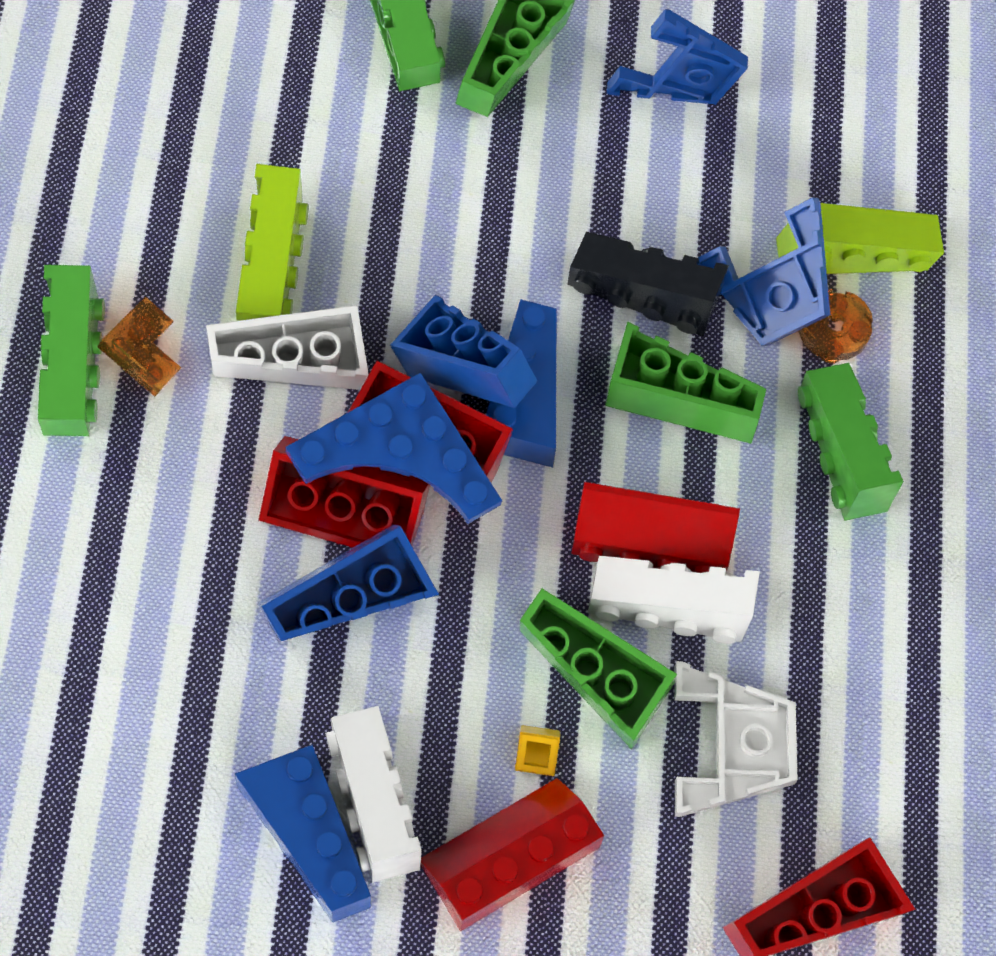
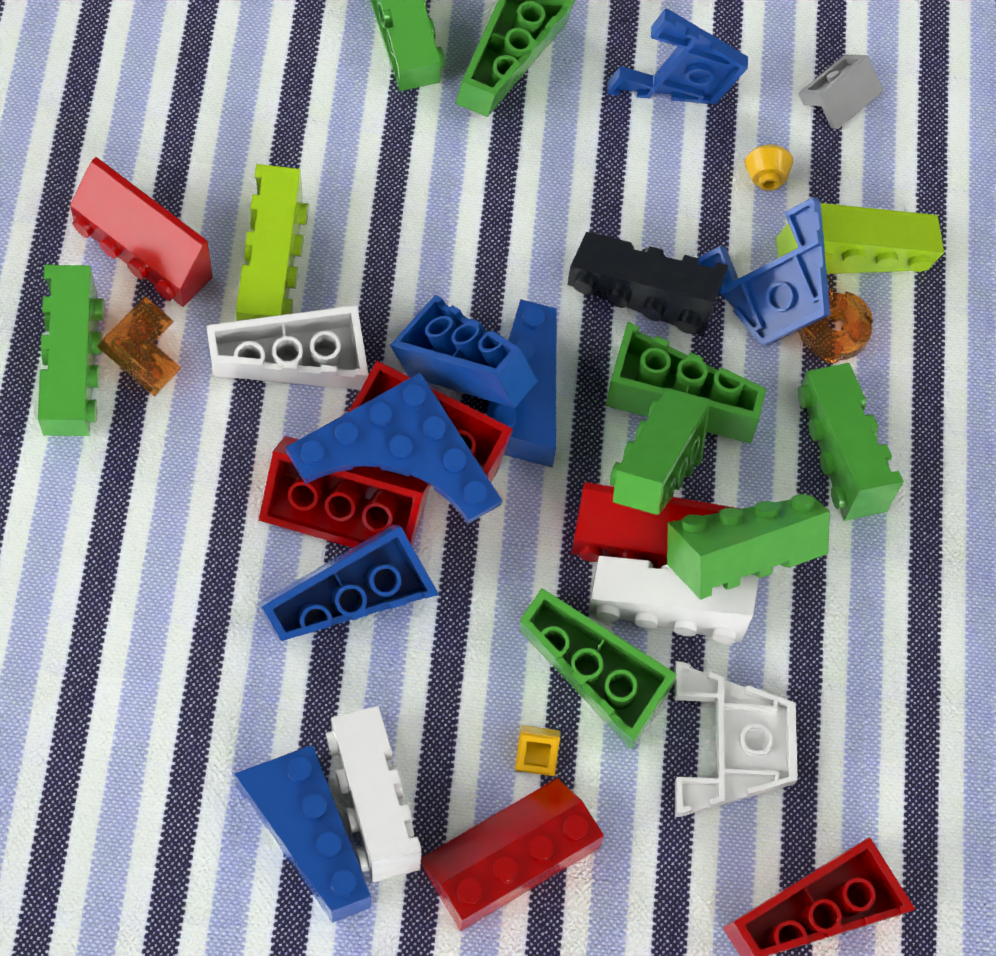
(141, 233): none -> slope
(662, 452): none -> bright green wedge
(746, 542): none -> bright green wedge
(769, 166): none -> yellow cone
(843, 89): none -> light grey panel

